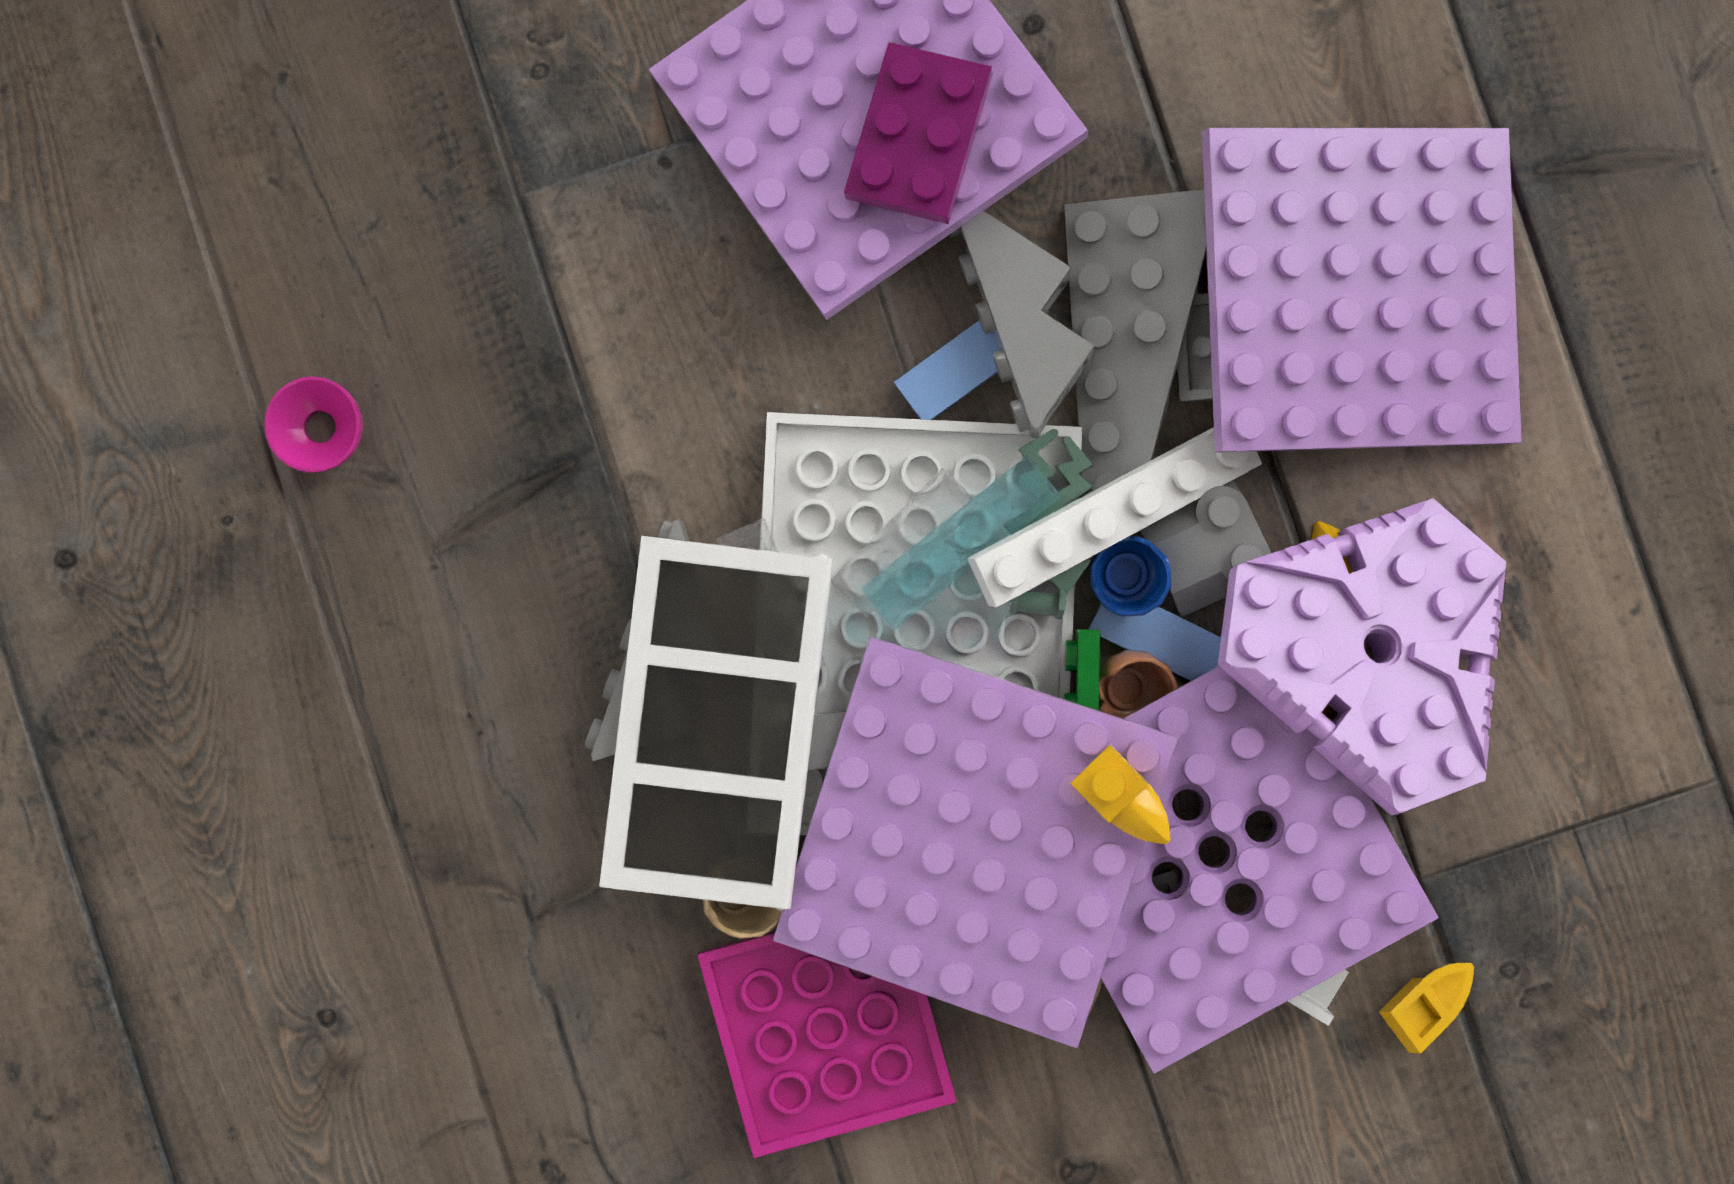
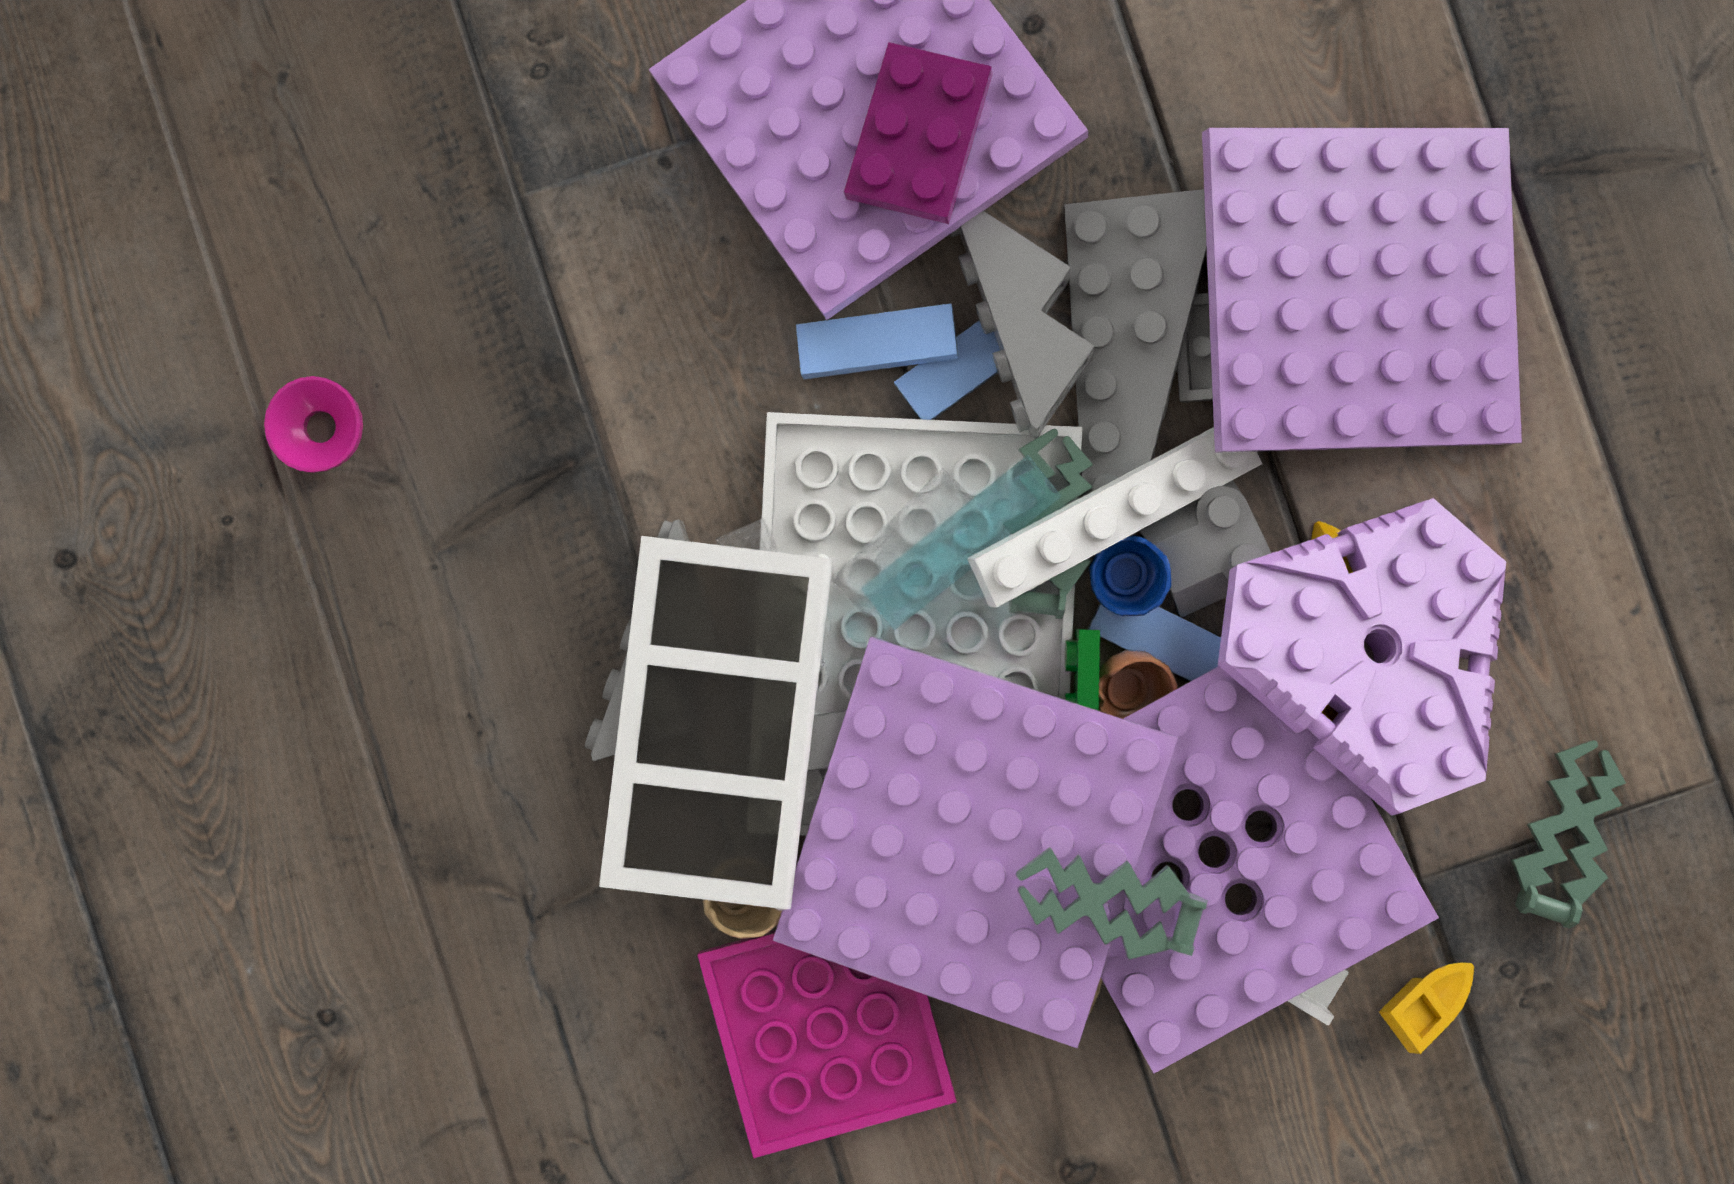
(877, 341): none -> light blue tile
(1093, 895): none -> sand green piece
(1123, 797): yellow plate -> none
(1572, 814): none -> sand green piece

